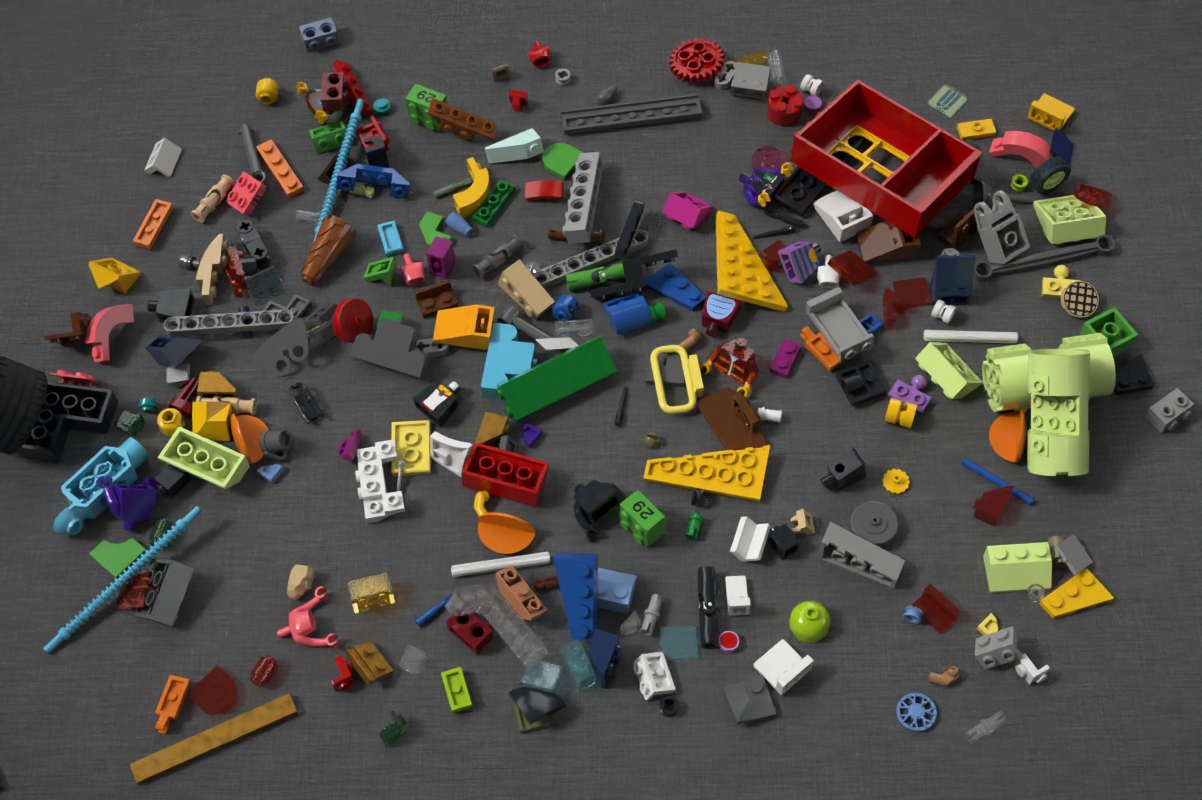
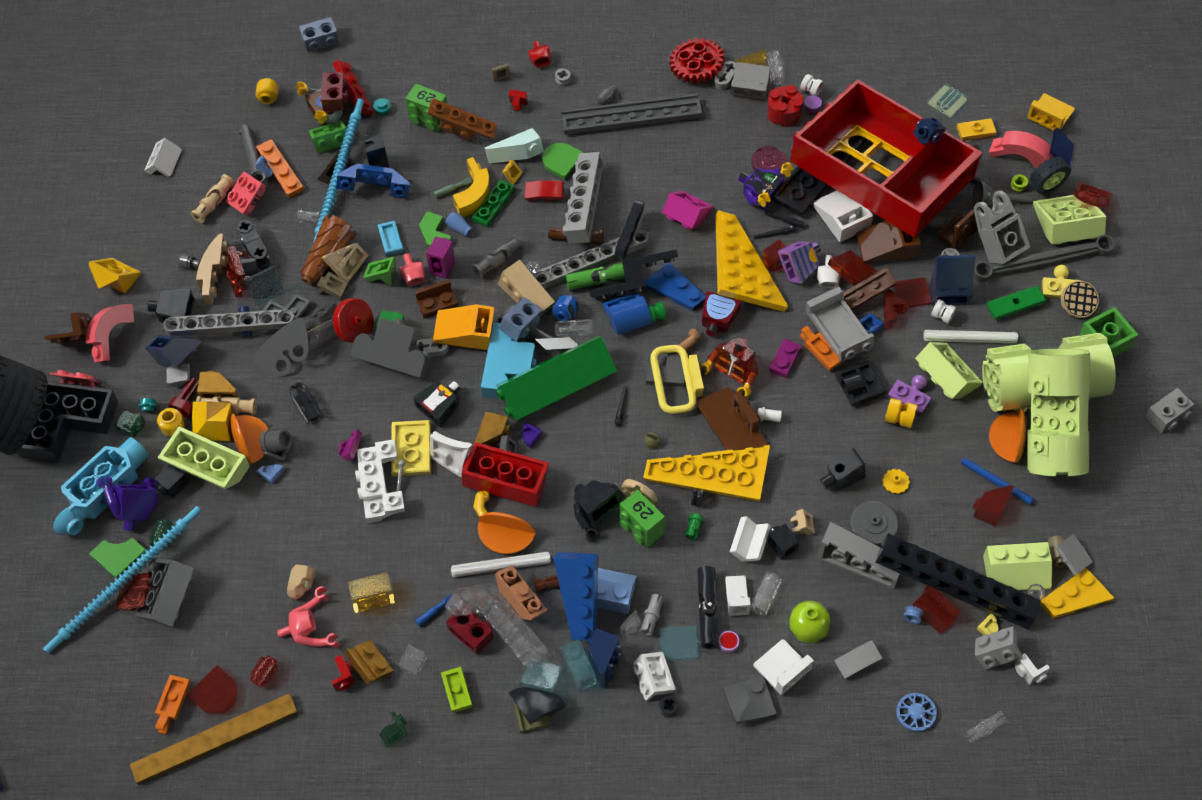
(153, 224): orange plate -> none
(262, 166): none -> medium blue tile
(332, 285): none -> dark tan bracket
(346, 260): none -> tan wing
(361, 190): yellowish green axle -> none
(372, 130): red bracket -> none
(512, 171): none -> yellow slope
(520, 319): none -> sand blue brick
(630, 486): none -> tan tile
(765, 594): none -> clear axle
(858, 659): none -> light grey slope
(869, 288): none -> reddish brown plate
(929, 131): none -> dark blue brick
(946, 678): medium nougat arm -> none
(958, 581): none -> black brick
(1015, 302): none -> green tile
(1133, 377): black wing -> none

